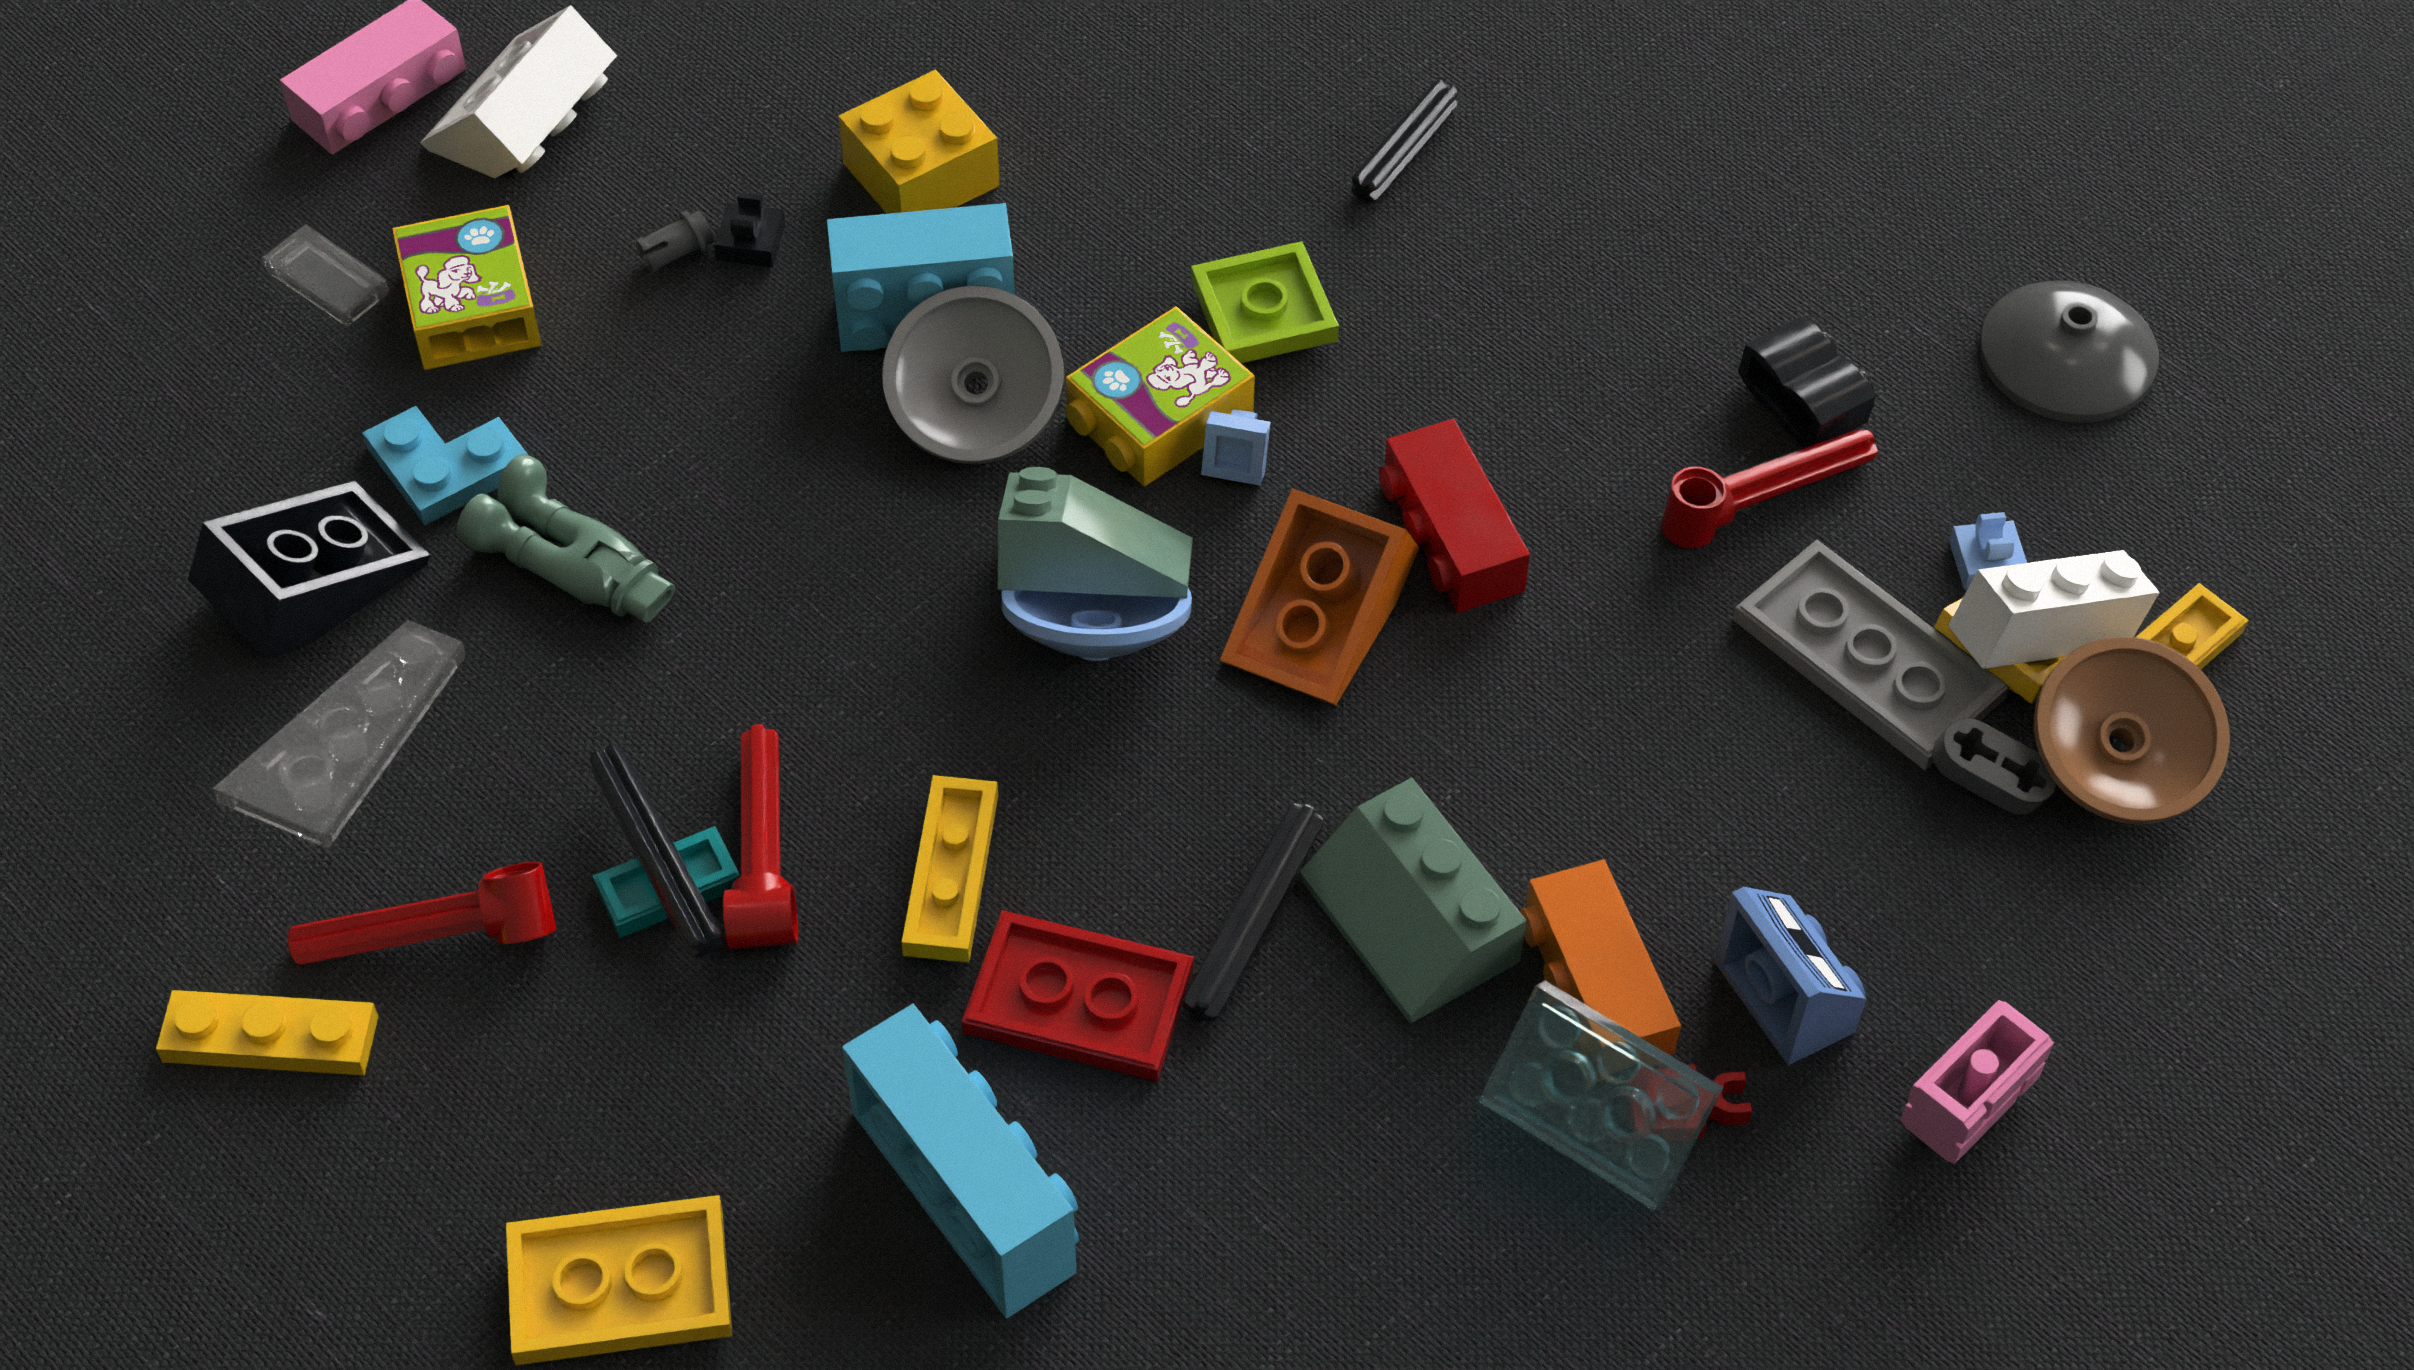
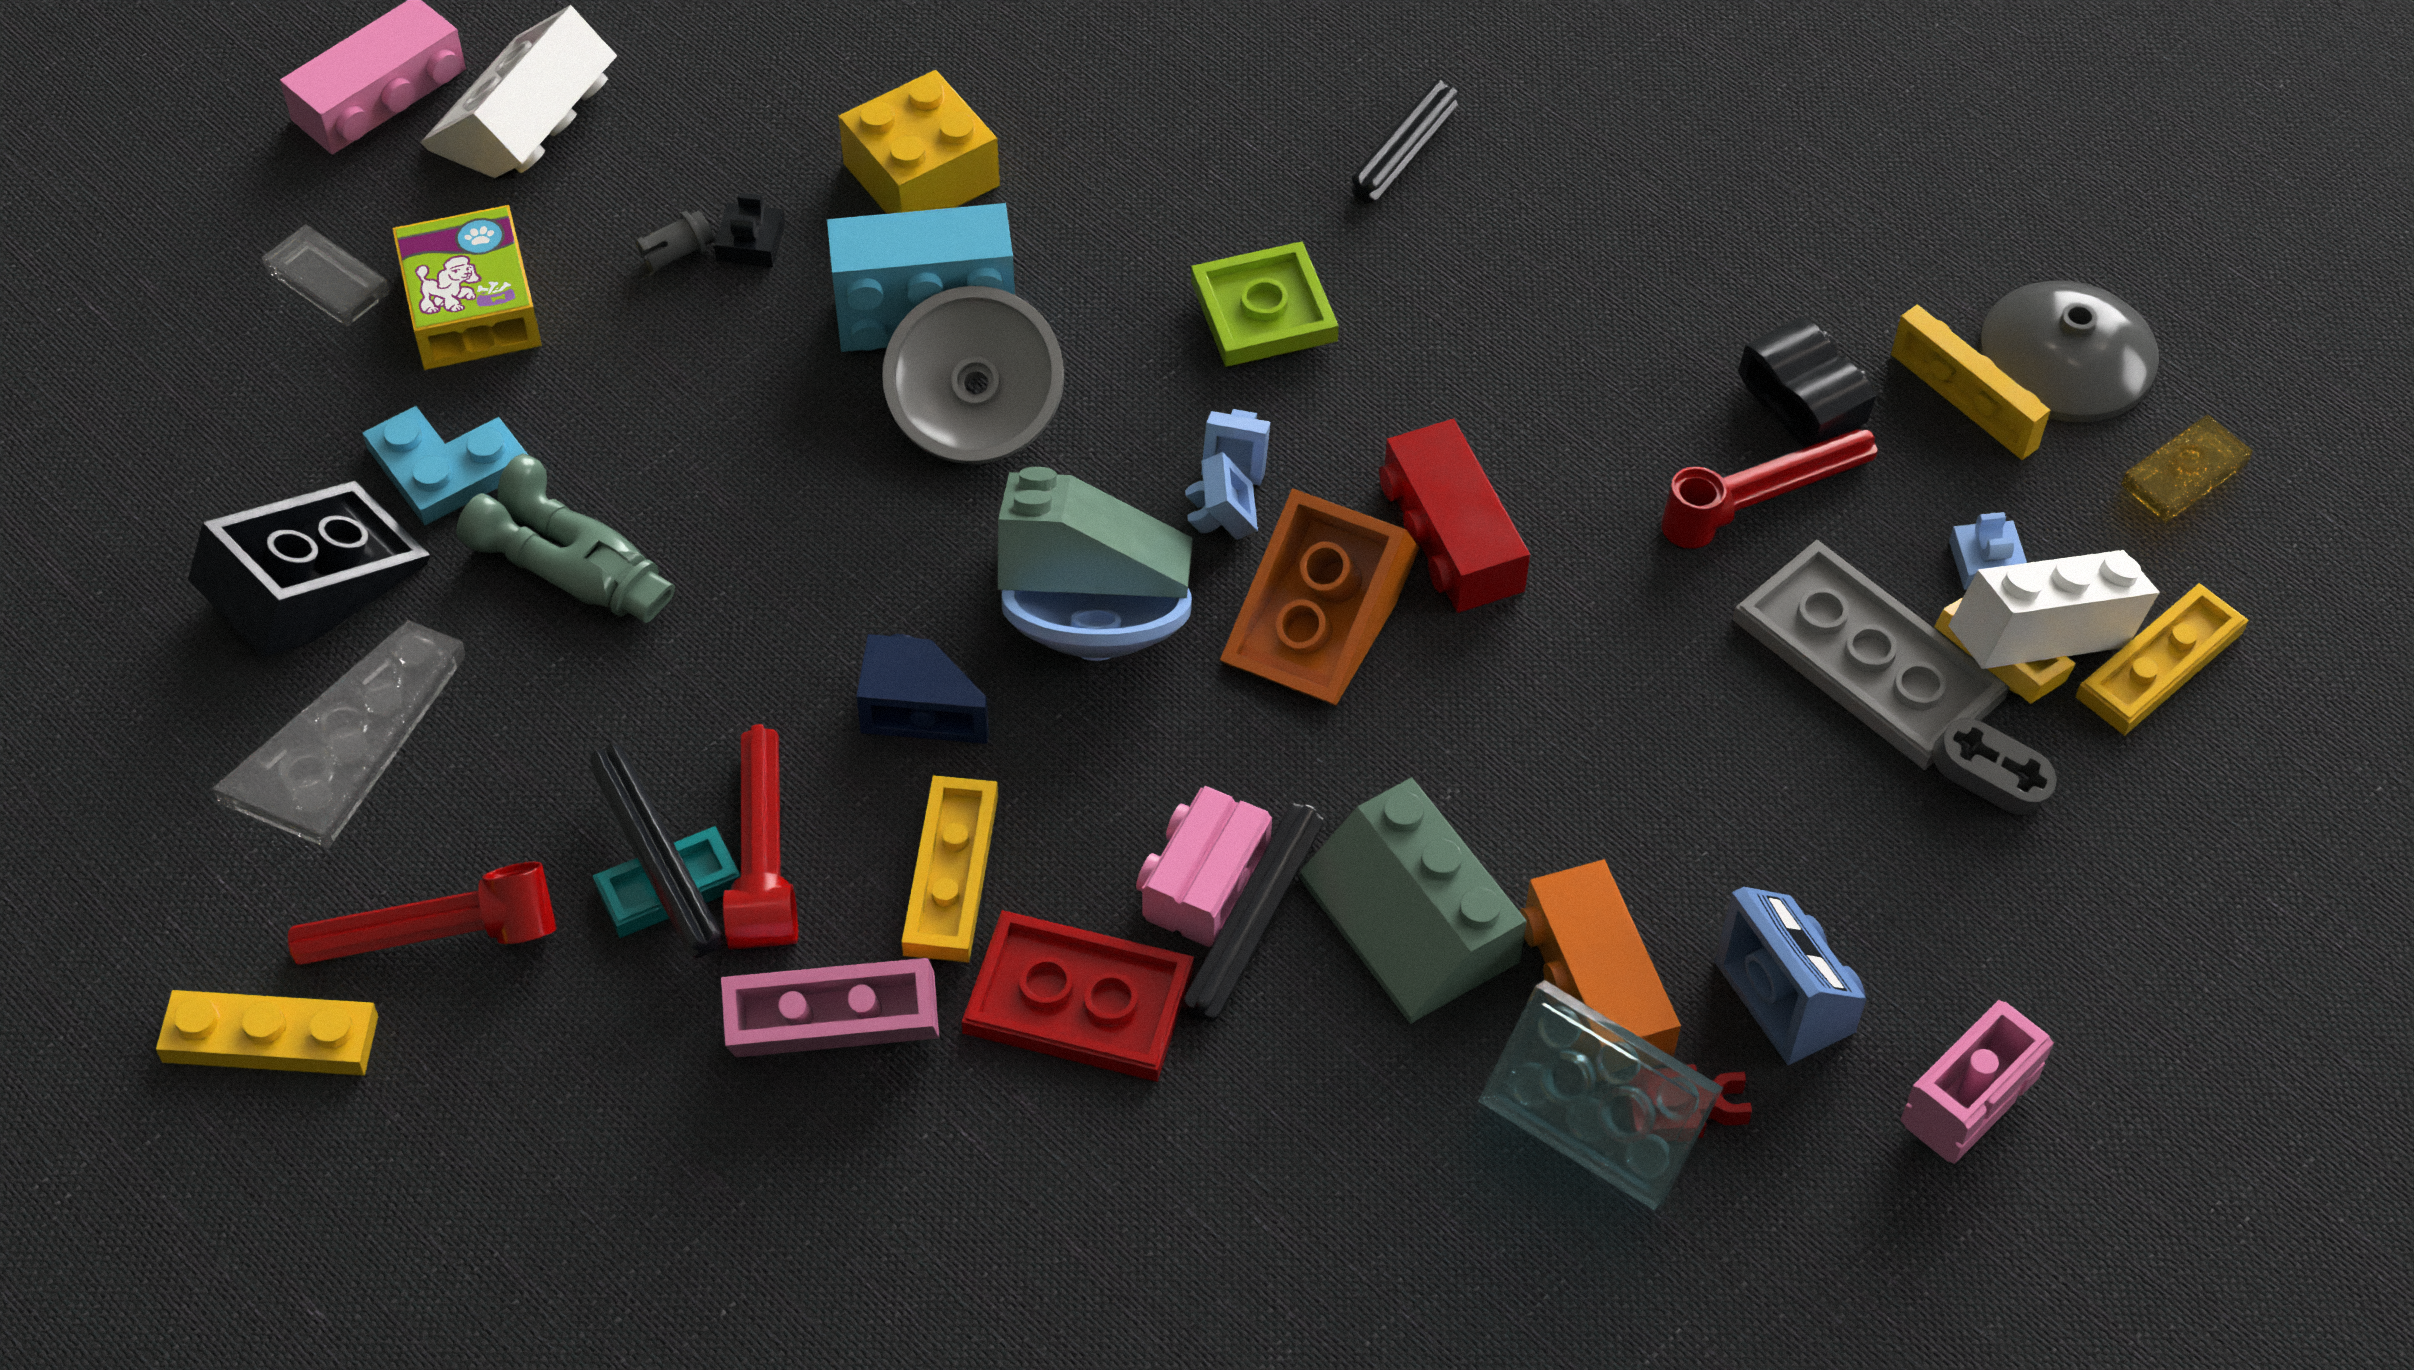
(617, 1280): yellow plate -> none
(829, 1007): none -> bright pink brick
(918, 693): none -> dark blue slope
(962, 1158): medium azure brick -> none
(1155, 393): brick -> none
(1203, 865): none -> bright pink brick
(1225, 497): none -> light blue tile
(1970, 382): none -> yellow plate
(2153, 703): medium nougat dish -> none
(2186, 468): none -> clear yellow plate

